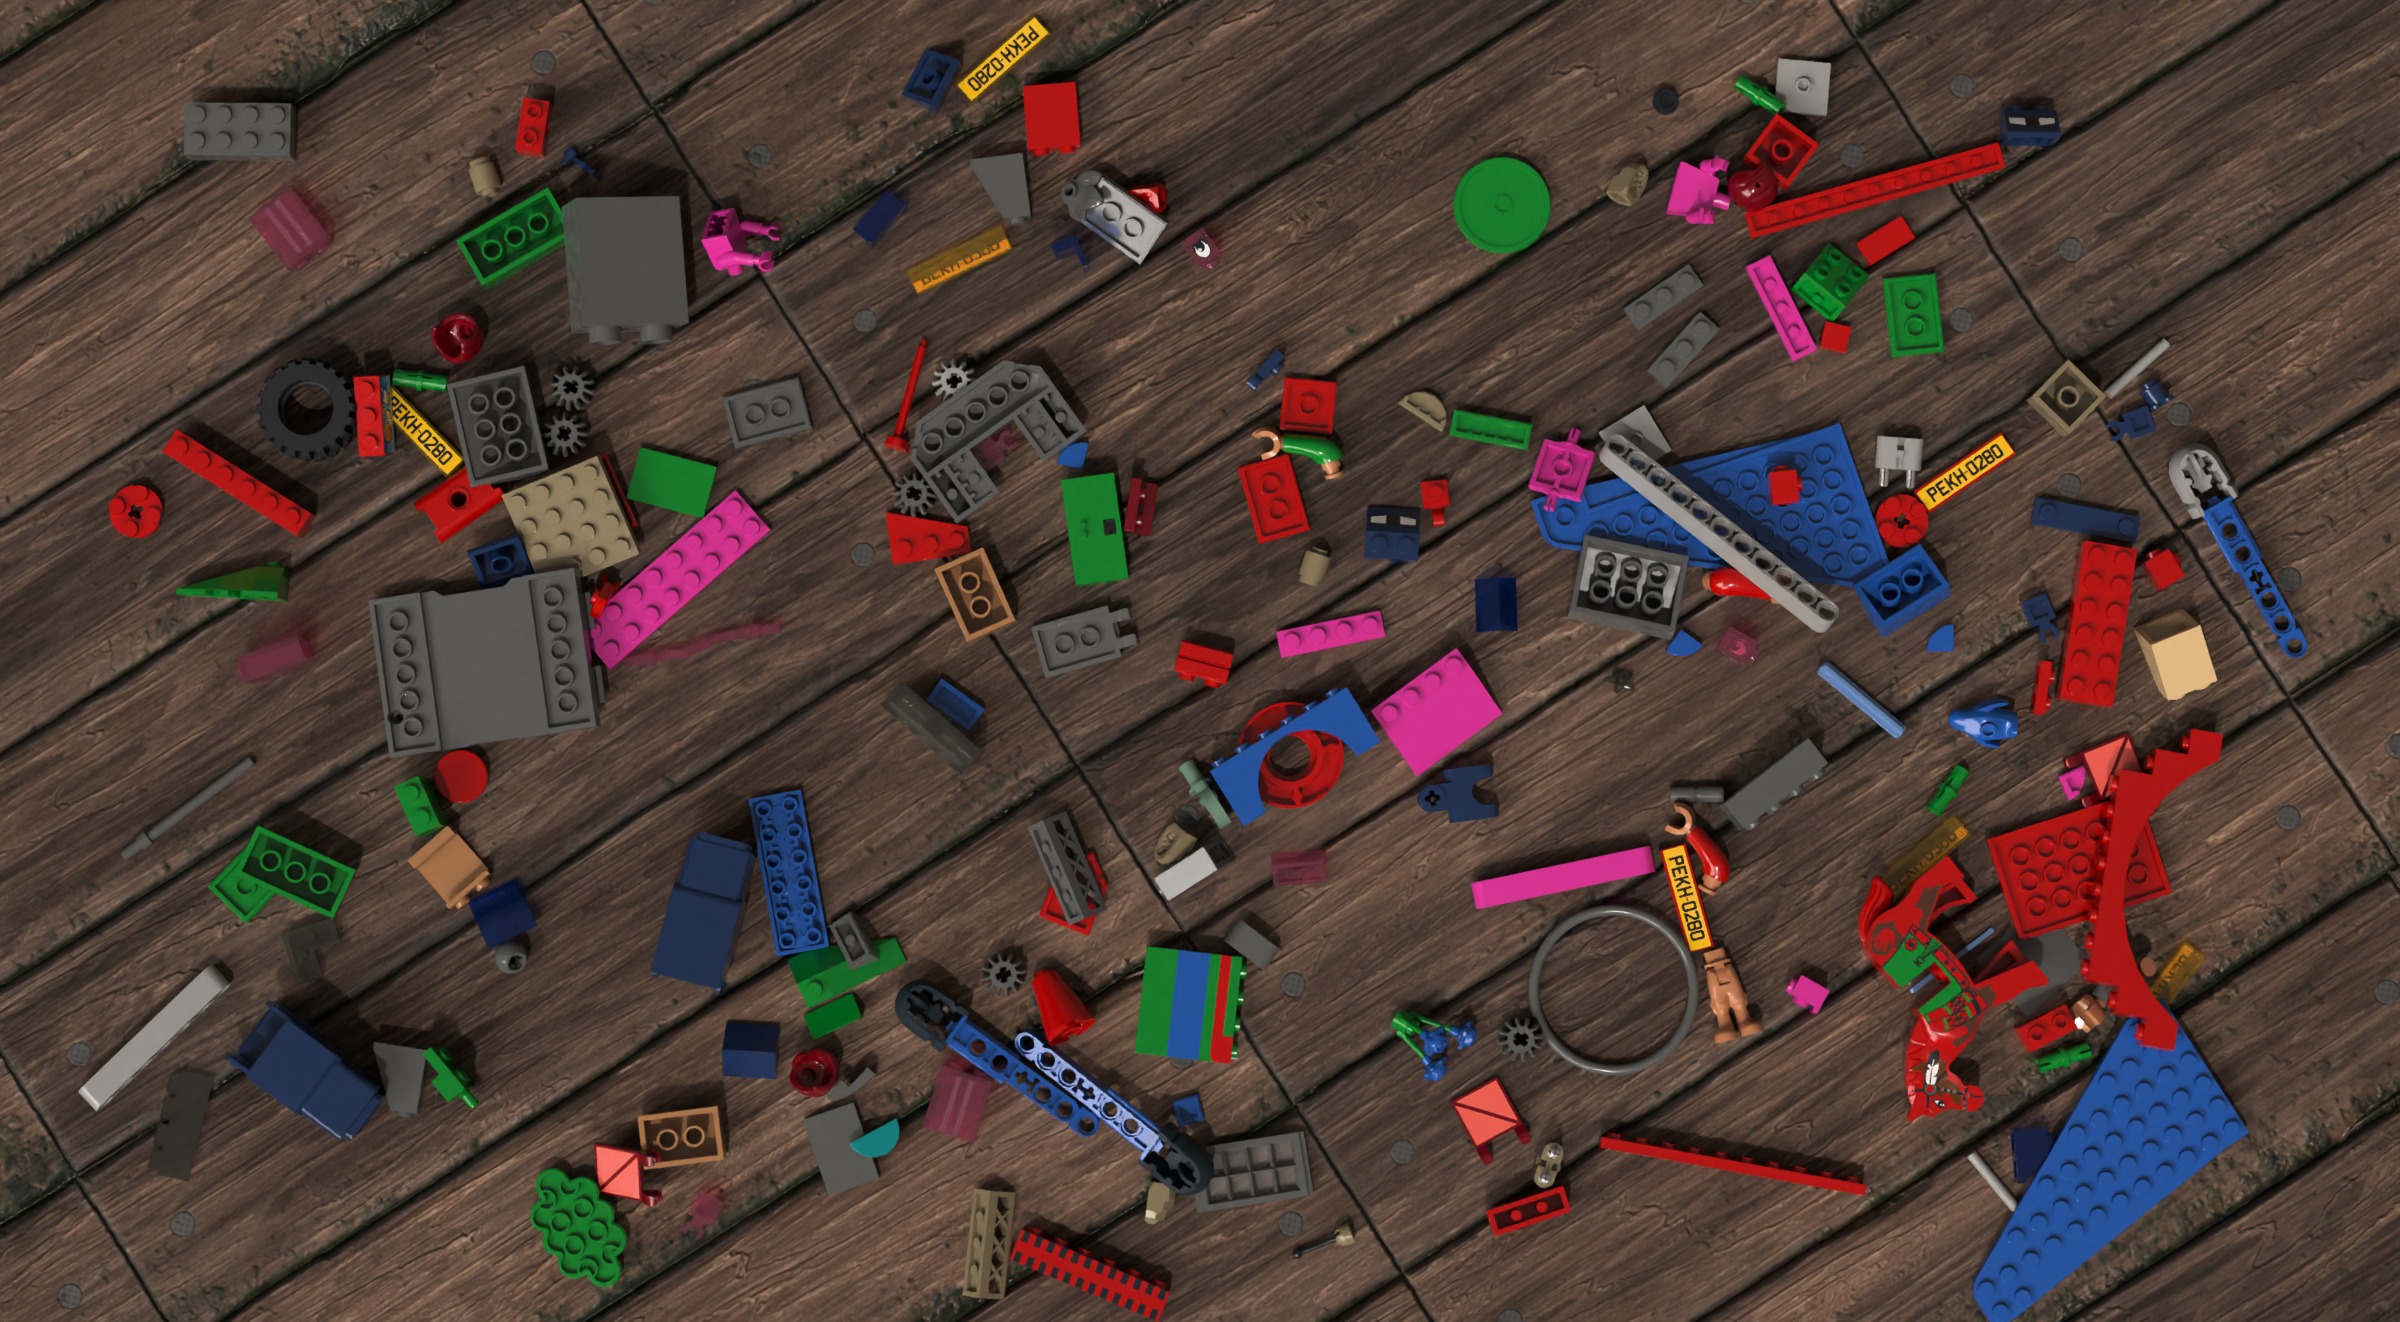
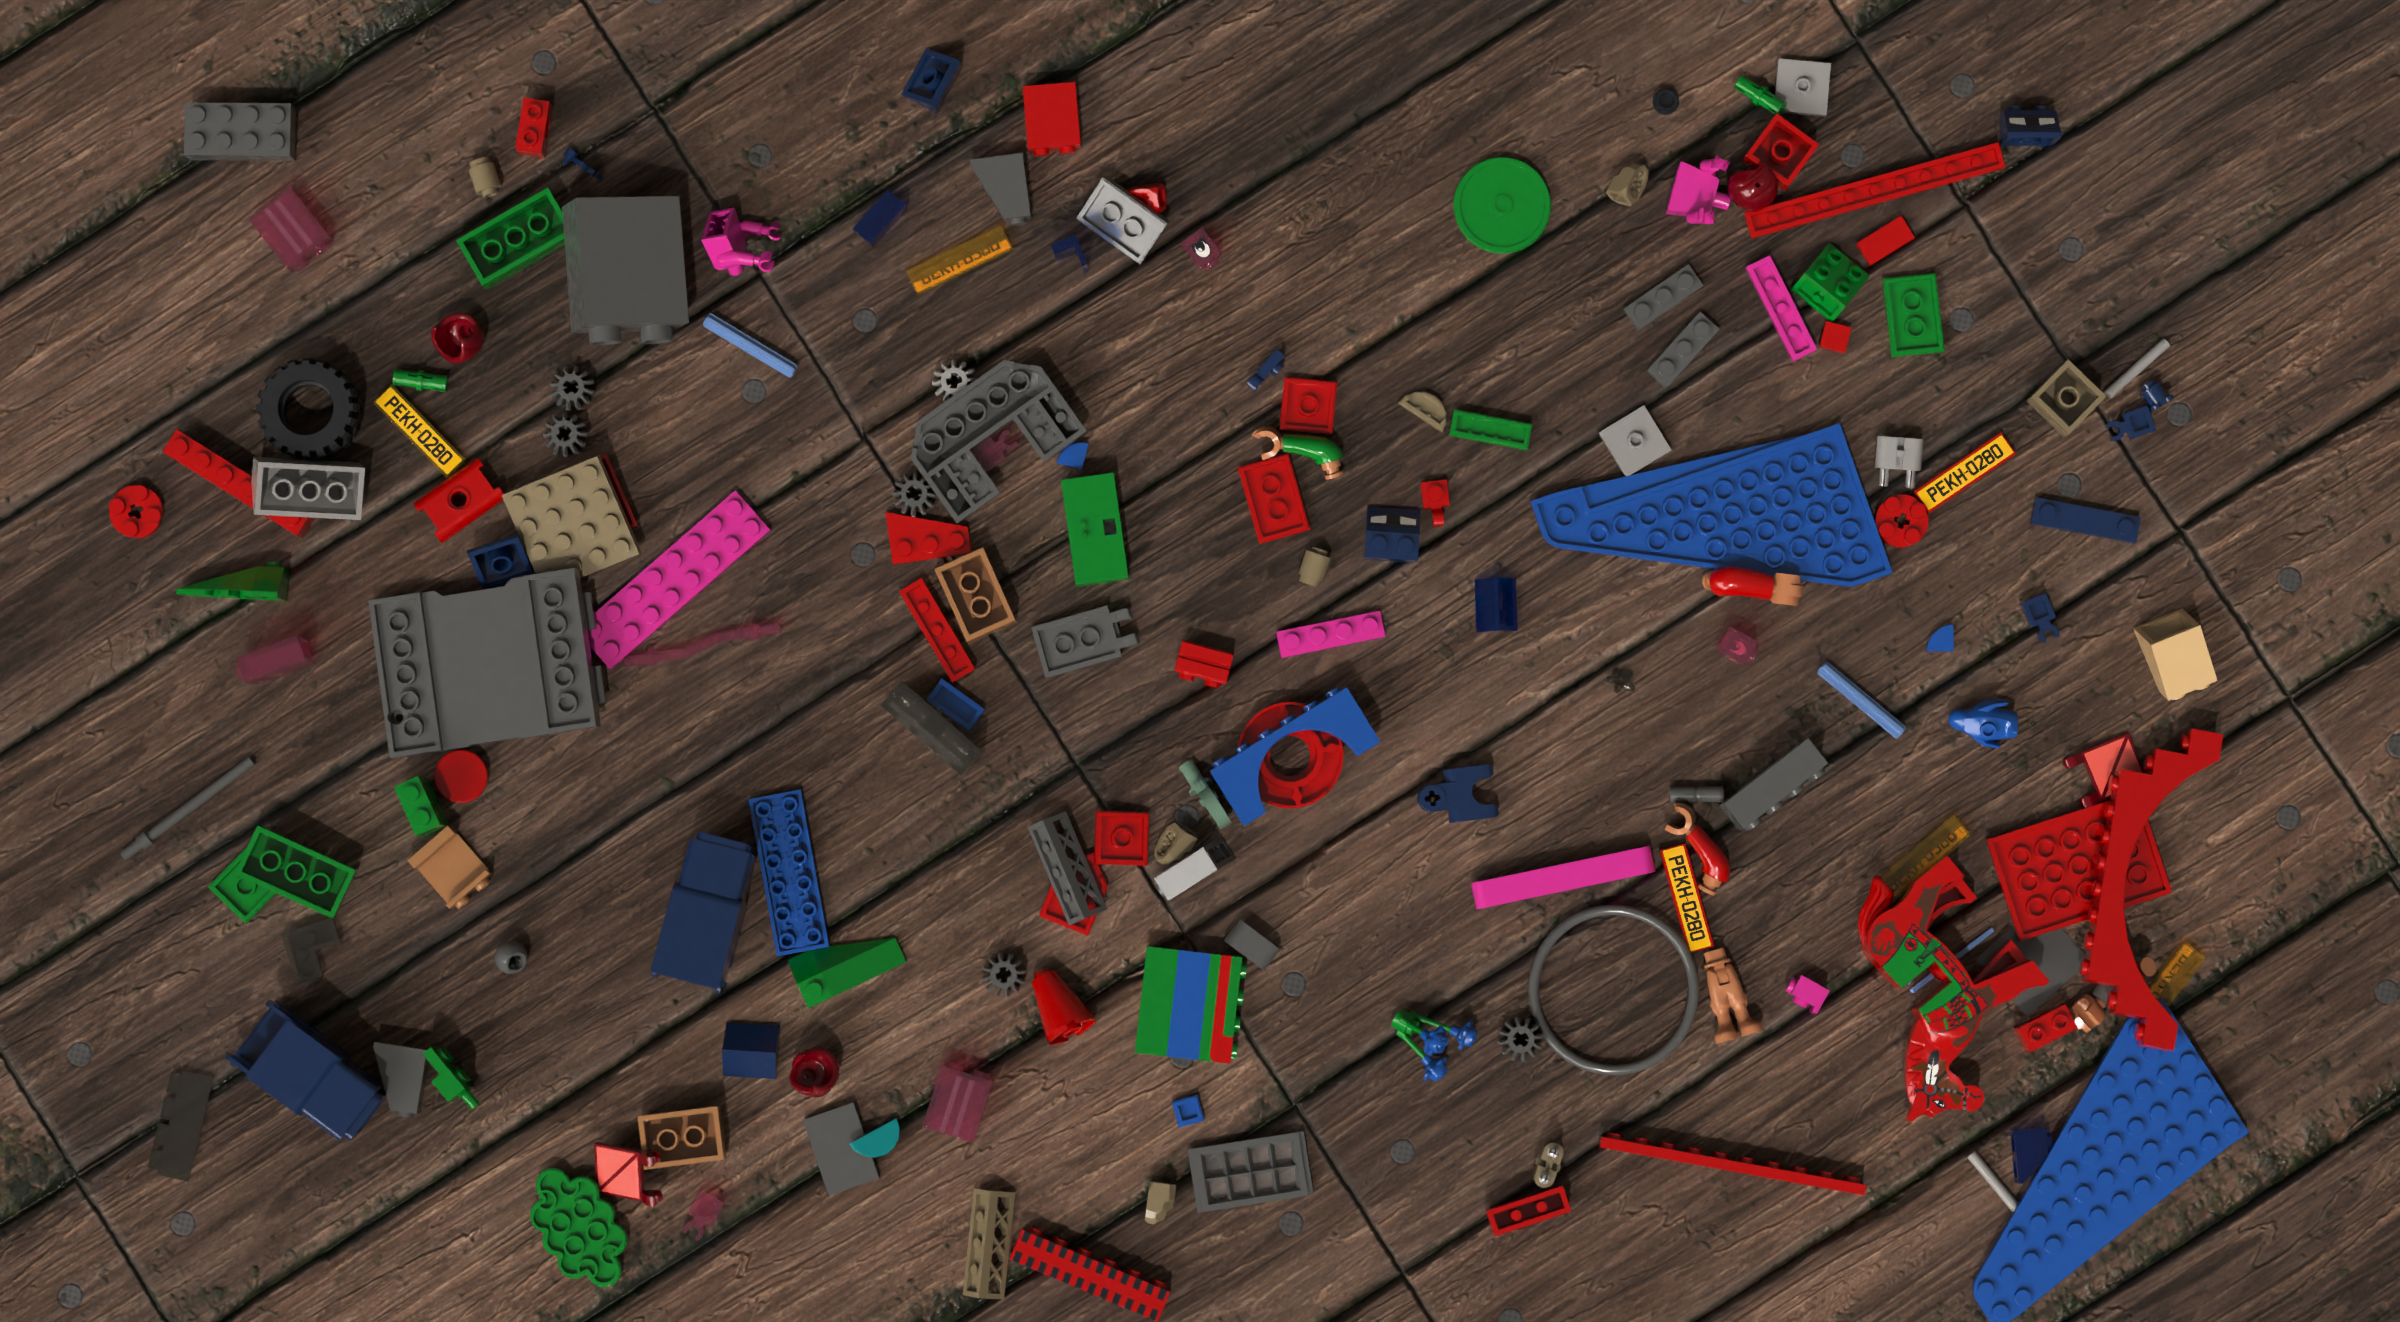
(154, 1037): light grey beam -> none
(307, 488): none -> light grey slope
(374, 415): red brick -> none
(499, 427): dark grey slope -> none
(502, 913): clear blue slope -> none
(602, 596): red plate -> none
(672, 482): green tile -> none
(750, 345): none -> medium blue axle
(767, 413): dark grey tile -> none
(833, 1016): green slope -> none
(843, 1089): dark grey slope -> none
(854, 941): dark grey slope -> none
(896, 441): red piece -> none
(937, 630): none -> red plate
(962, 1035): blue piece -> none
(1003, 59): tile -> none
(1084, 194): dark grey plate -> none
(1121, 838): none -> red tile
(1140, 507): dark red bracket -> none
(1187, 1167): piece -> none
(1298, 868): clear pink slope -> none
(1343, 1236): hinge -> none
(1436, 712): dark pink slope -> none
(1488, 1115): coral flag -> none
(1562, 470): dark pink plate -> none
(1628, 587): dark grey slope -> none
(1683, 645): blue tile -> none
(1724, 544): light grey beam -> none
(1783, 486): red brick -> none
(1902, 590): blue slope -> none
(1948, 790): green pin -> none
(2040, 699): red plate -> none
(2063, 1057): green pin -> none
(2072, 782): dark pink tile -> none
(2096, 624): red brick -> none
(2163, 568): red brick -> none
(2189, 461): blue piece -> none

